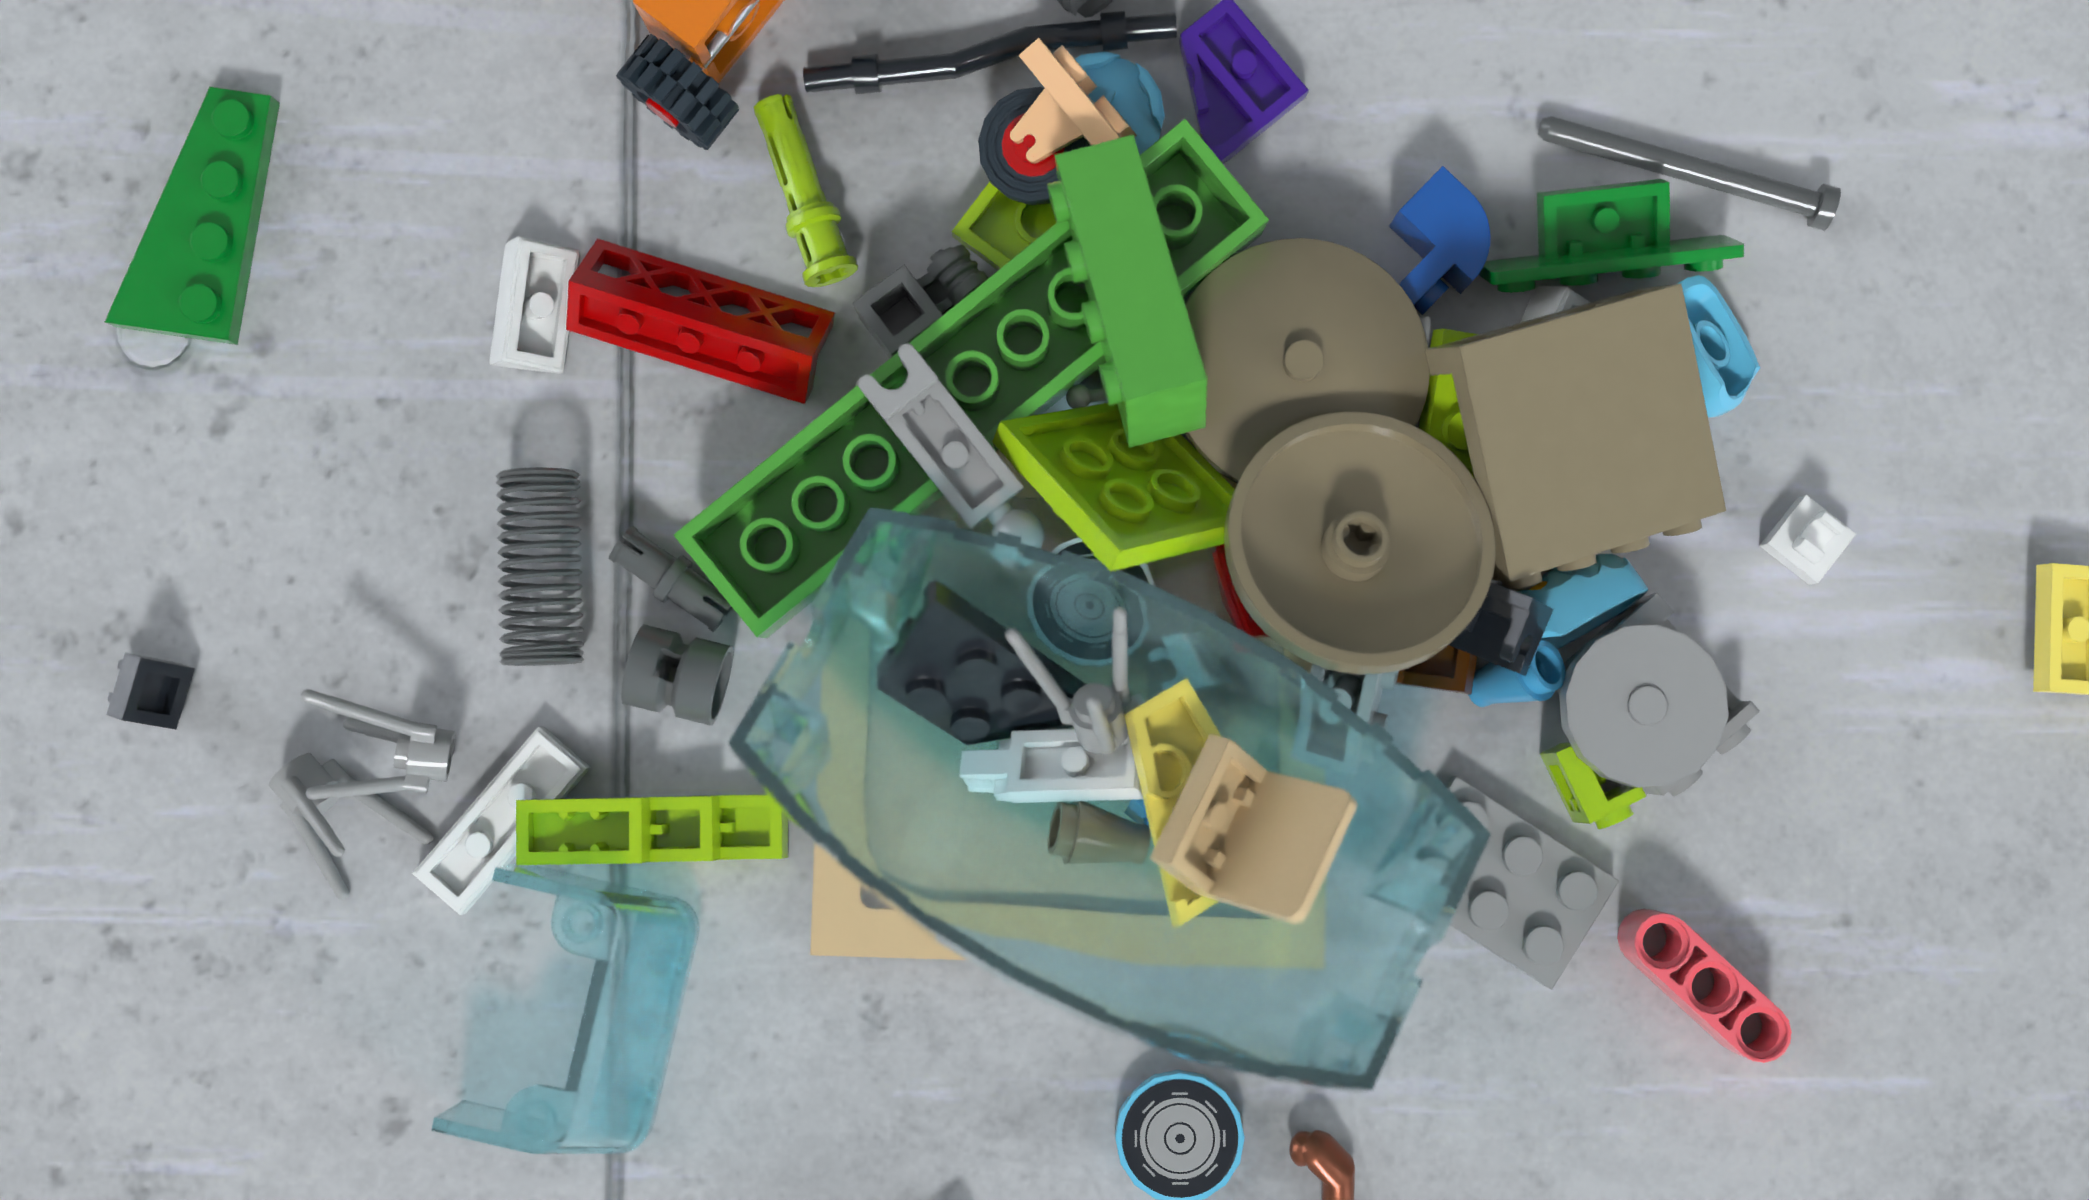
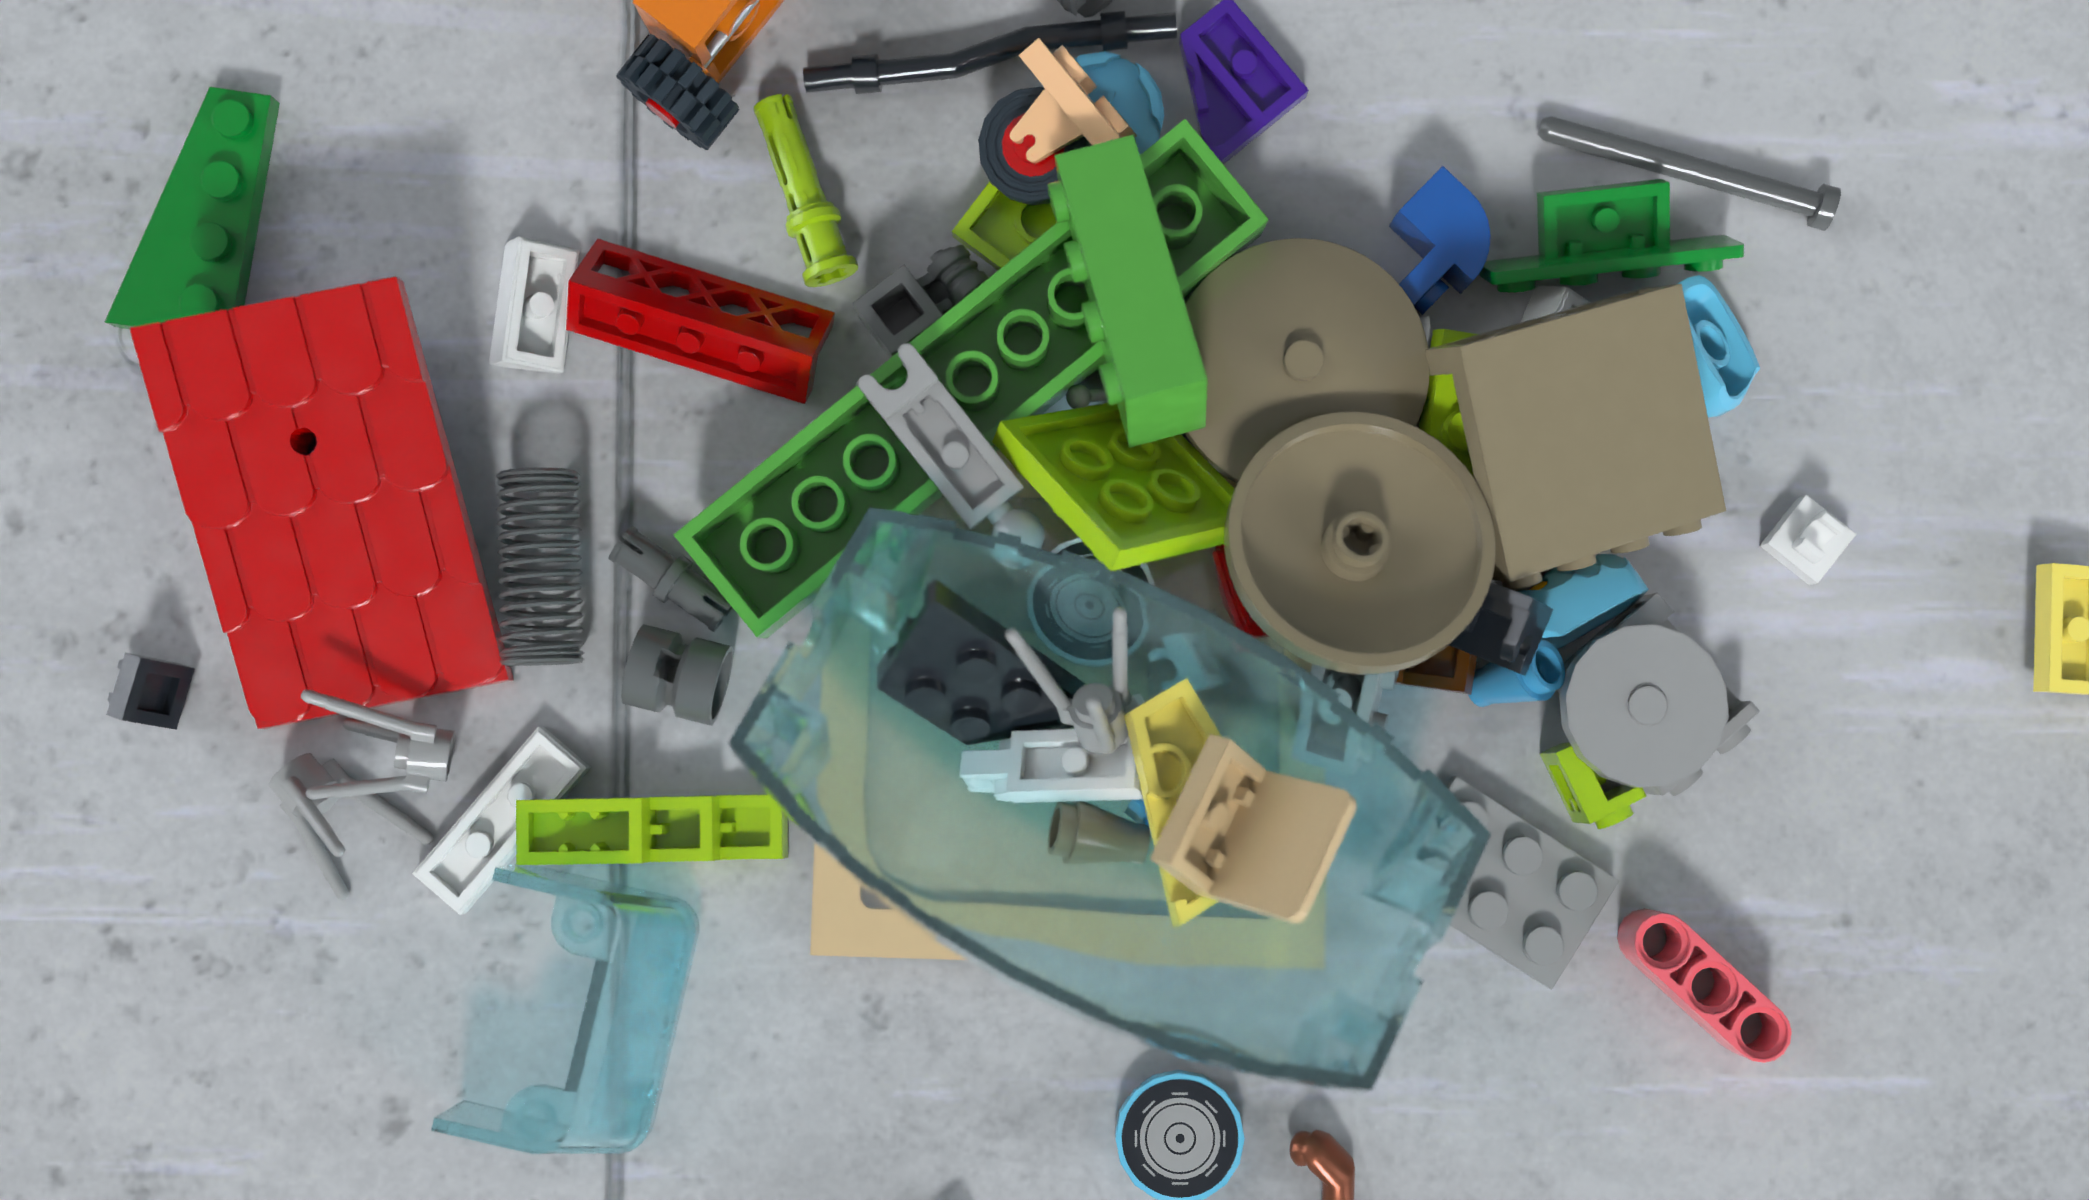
(324, 500): none -> red piece

